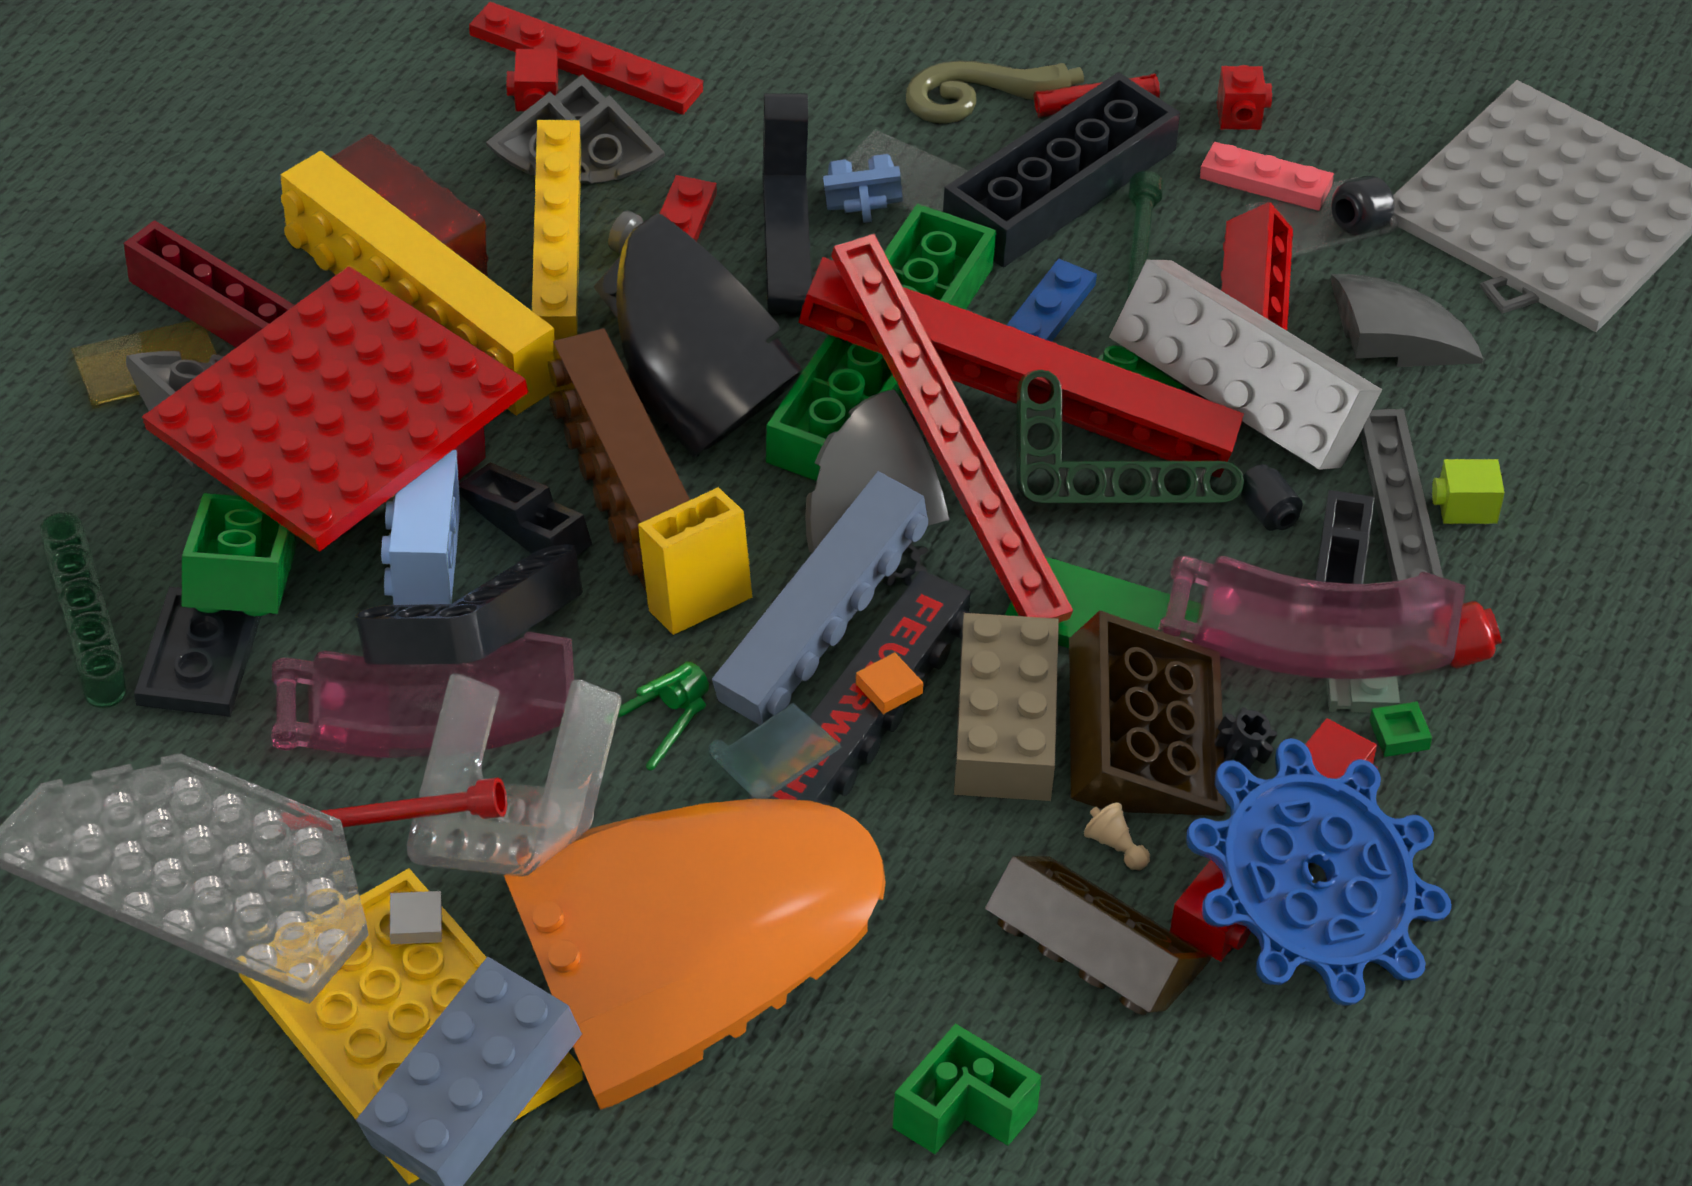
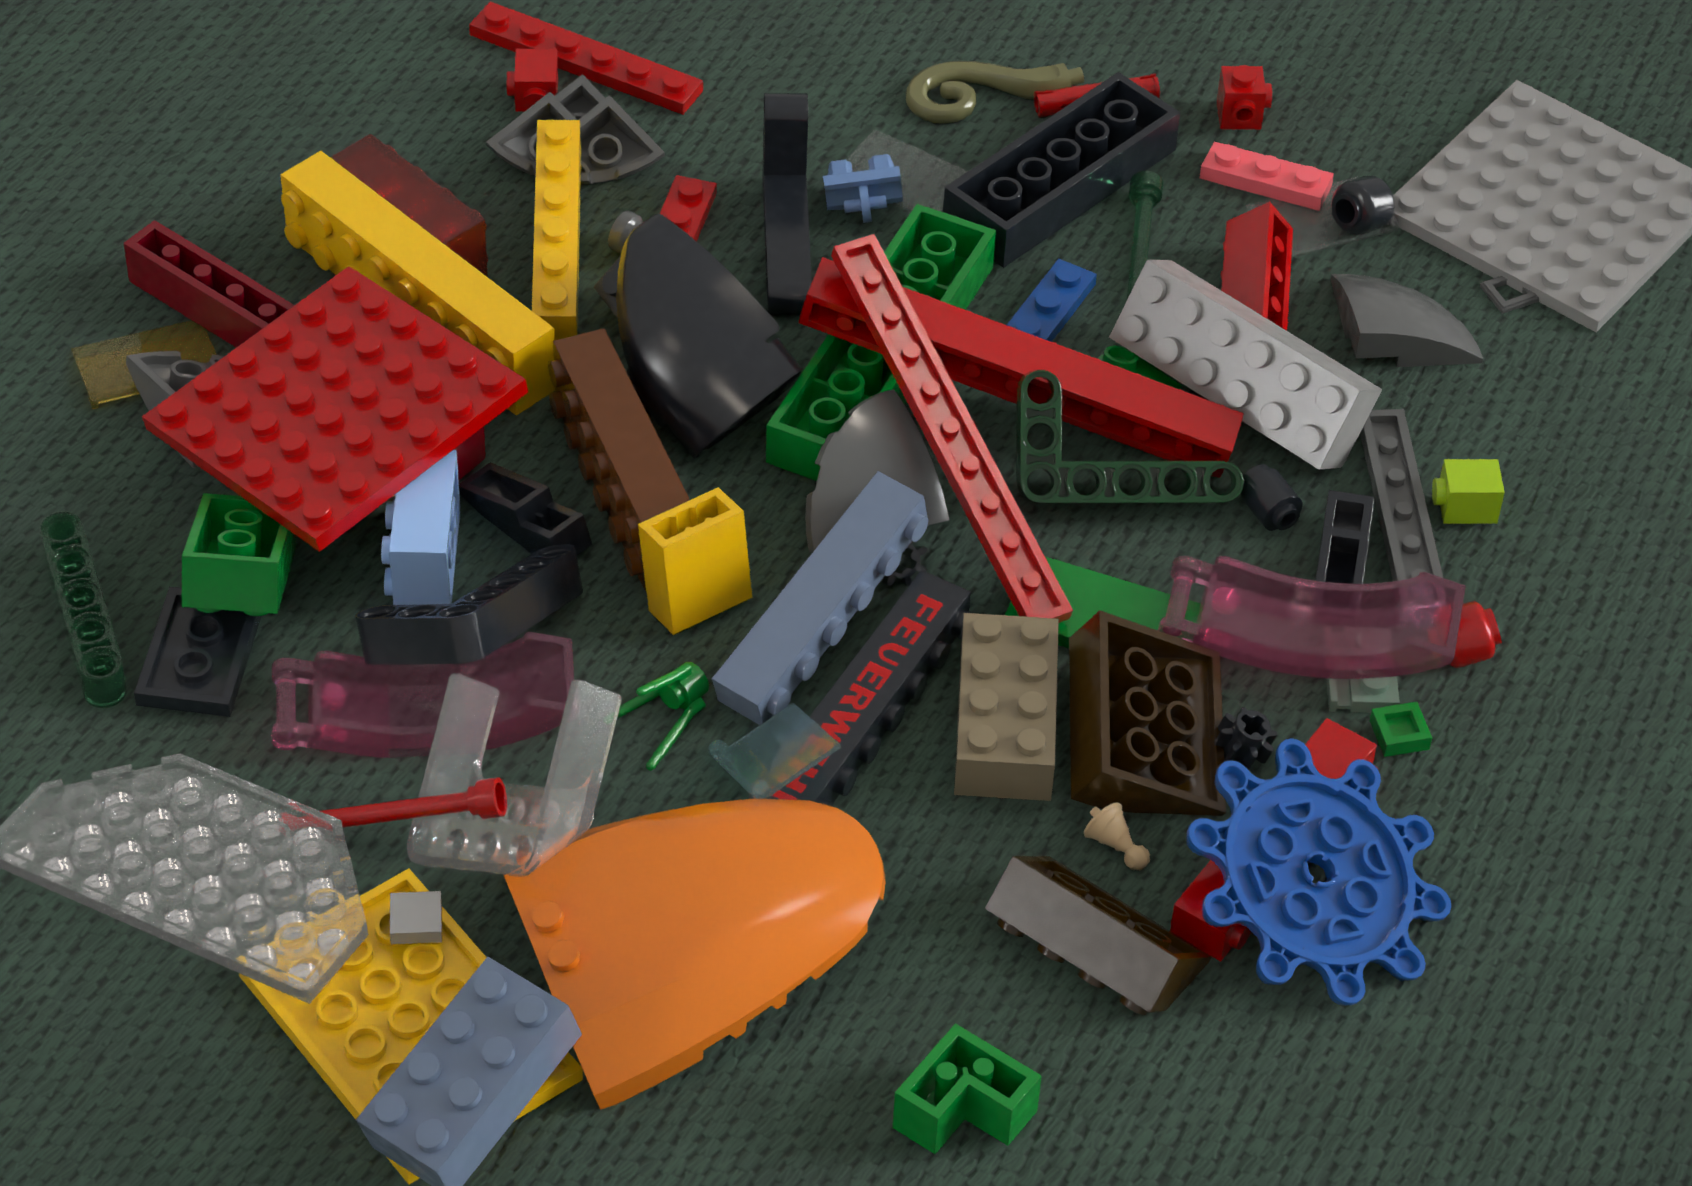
(889, 683): orange tile -> none

